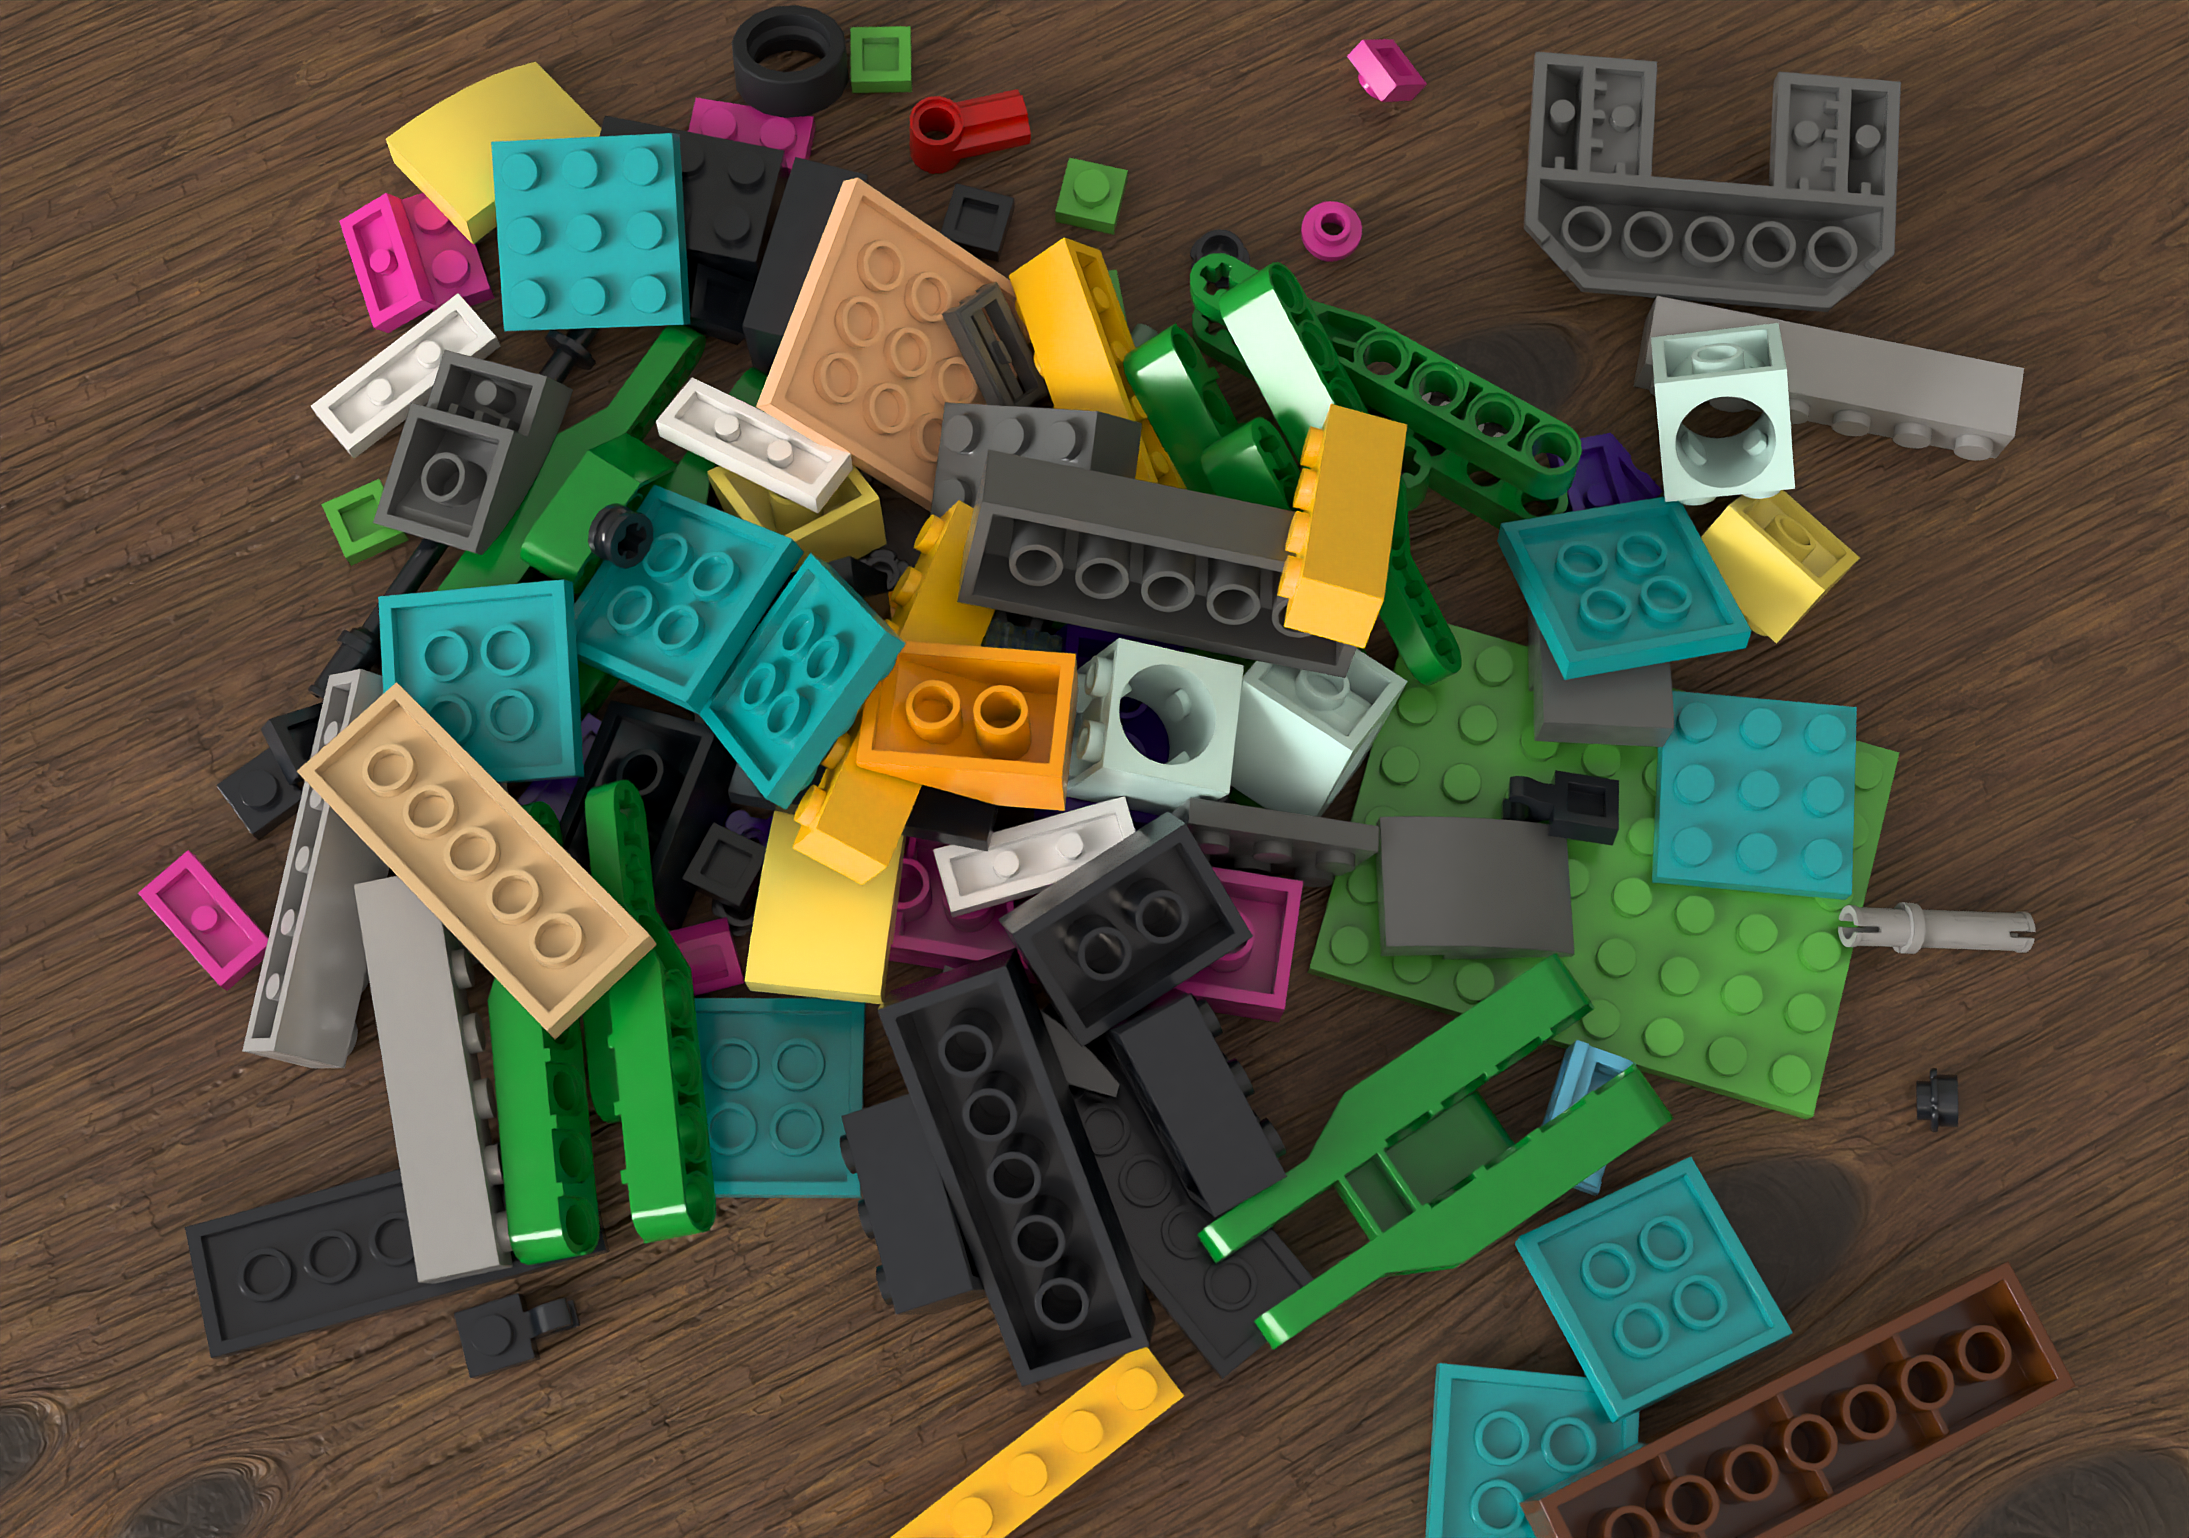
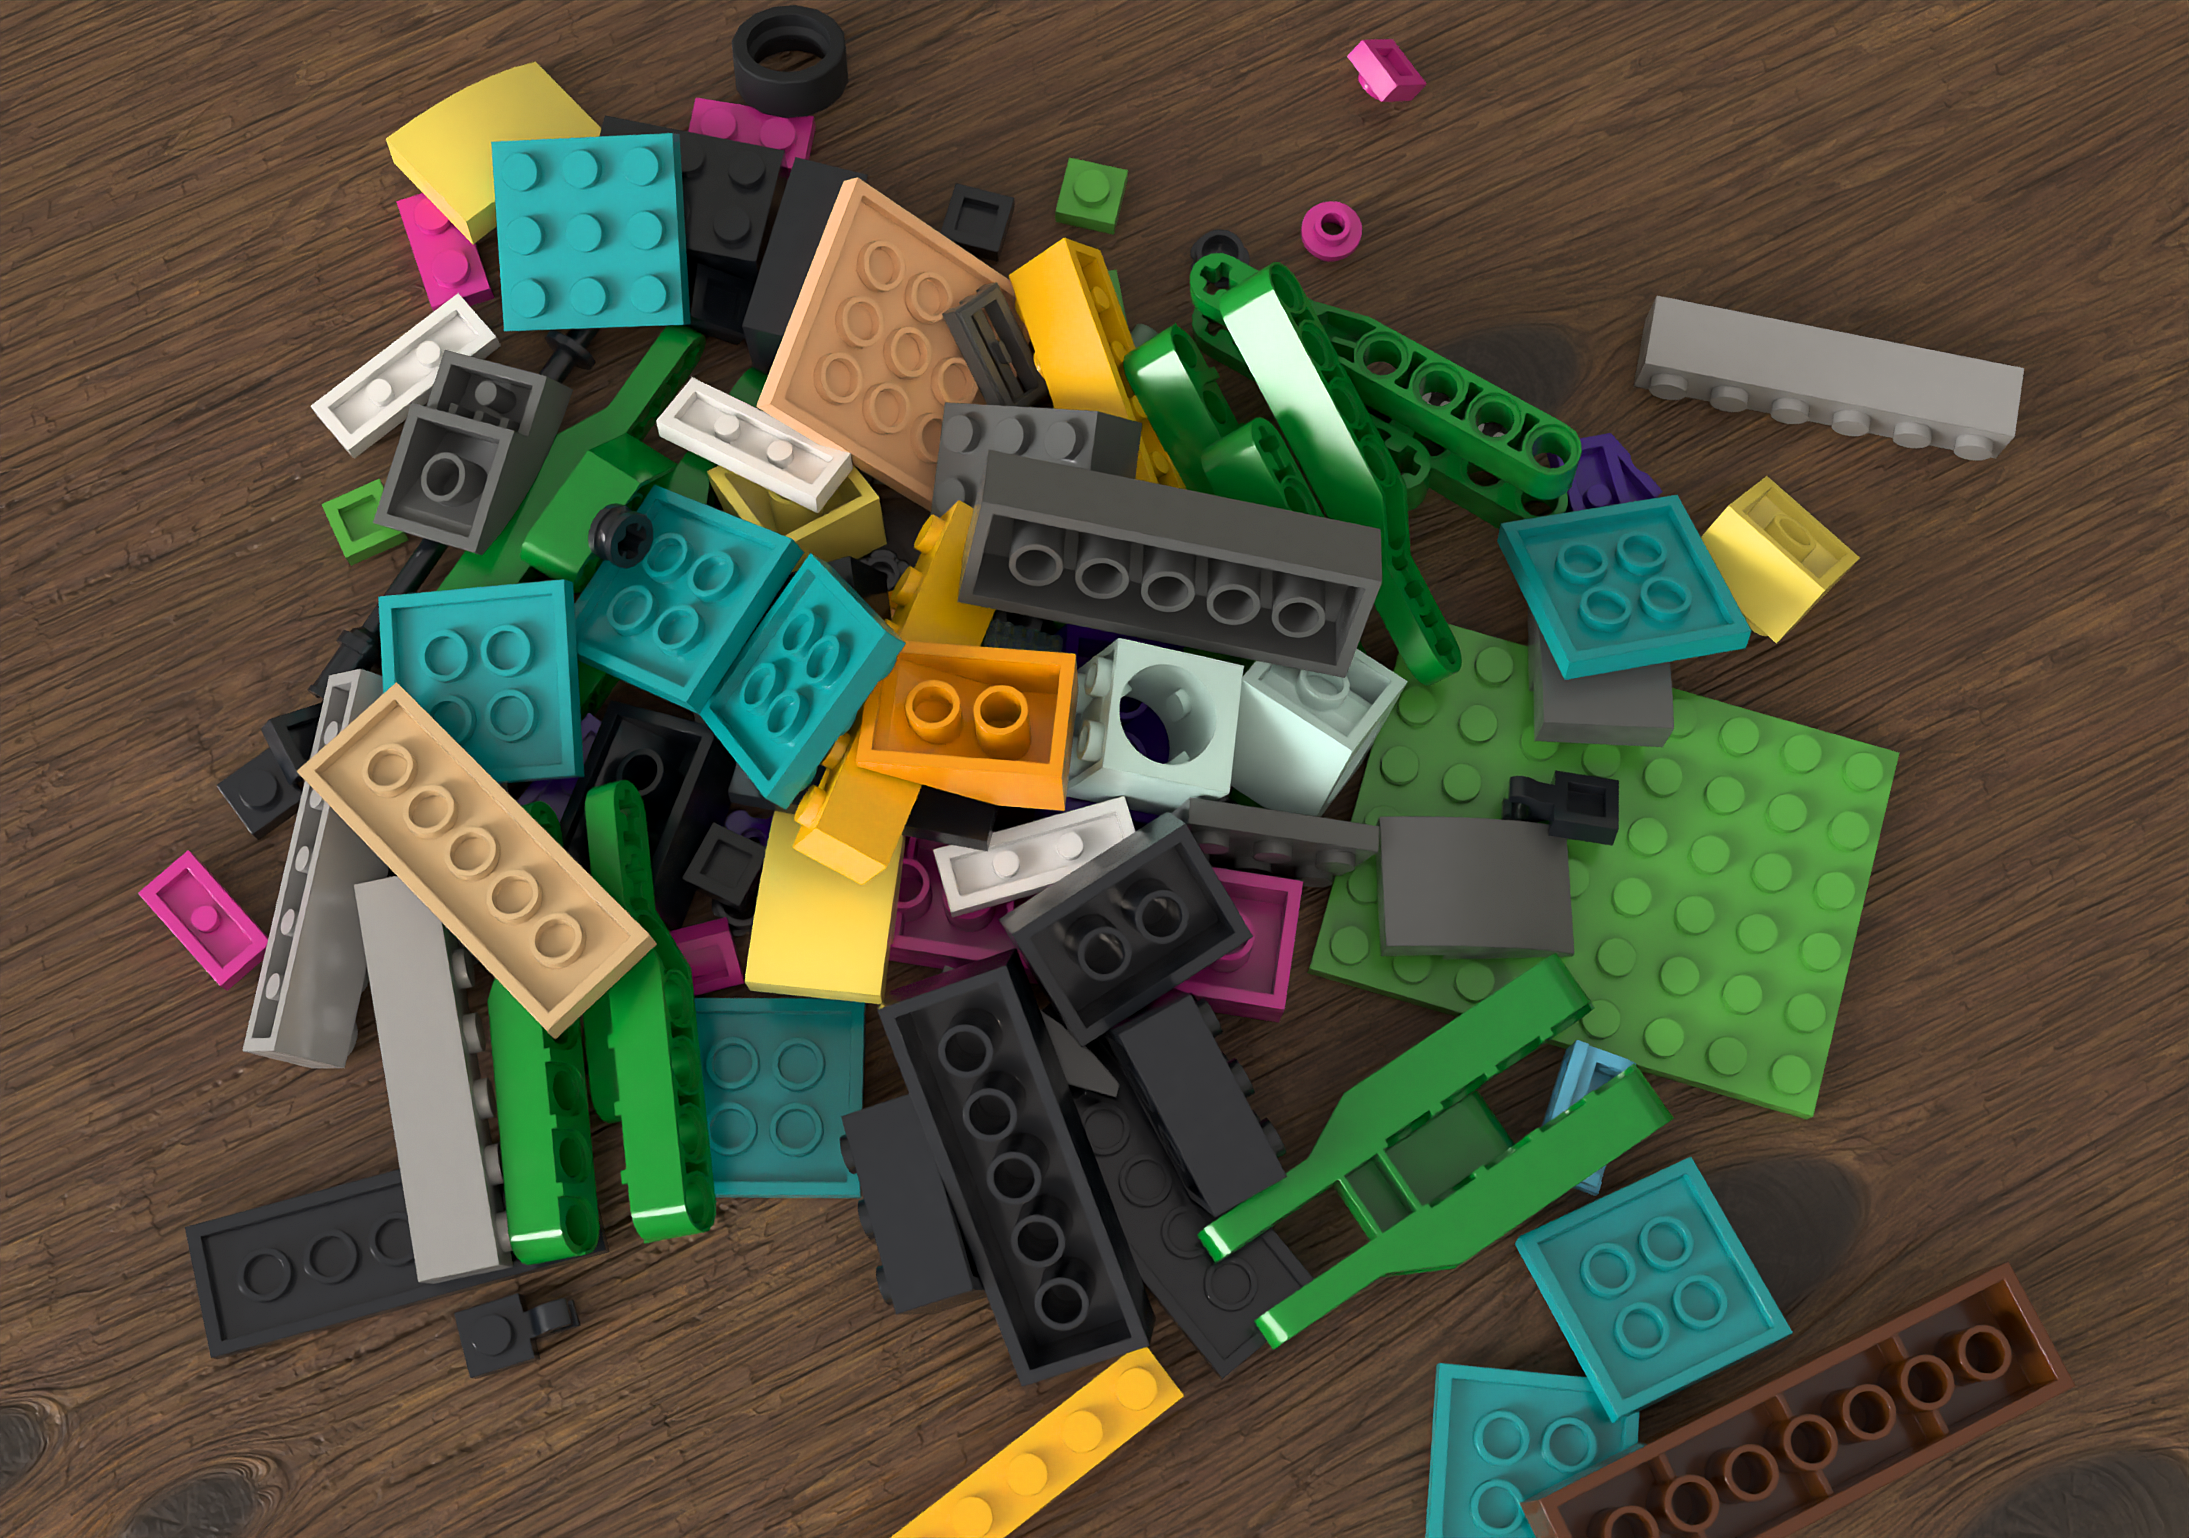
(387, 263): dark pink plate -> none
(881, 59): bright green plate -> none
(972, 125): red piece -> none
(1344, 525): yellow brick -> none
(1723, 364): light aqua brick -> none
(1756, 796): teal plate -> none
(1774, 246): dark grey slope -> none
(1911, 928): light grey pin -> none
(1938, 1100): black plate -> none

